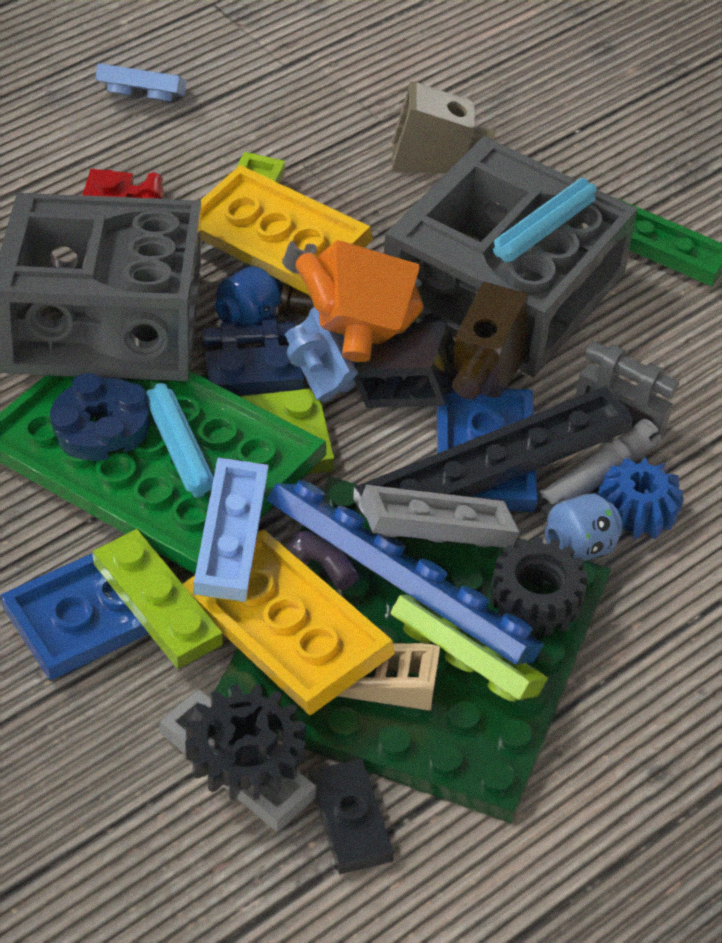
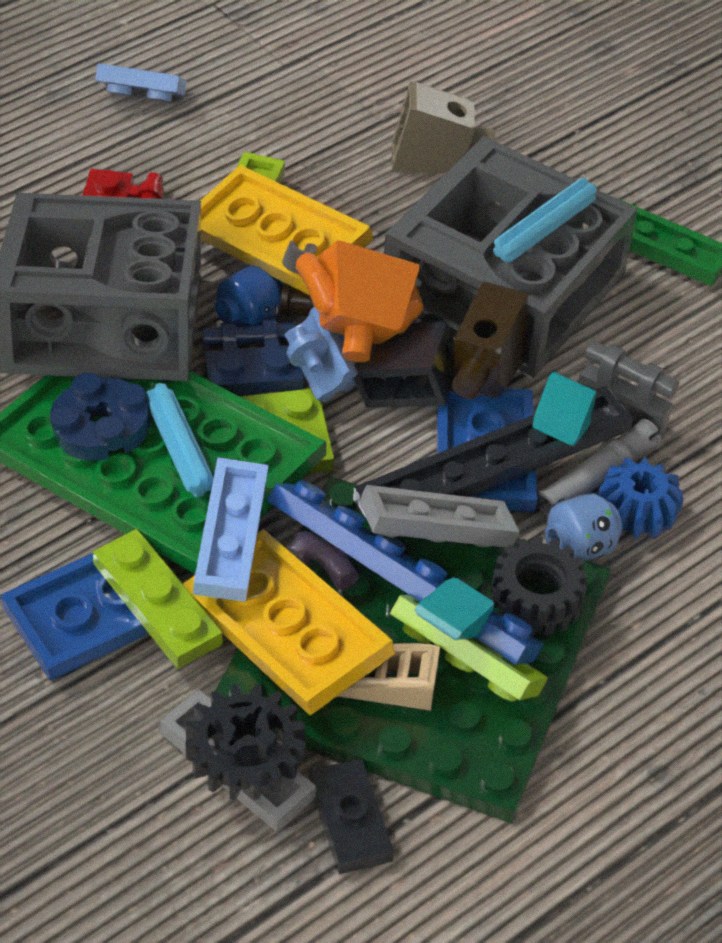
(456, 609): none -> teal slope
(564, 409): none -> teal slope

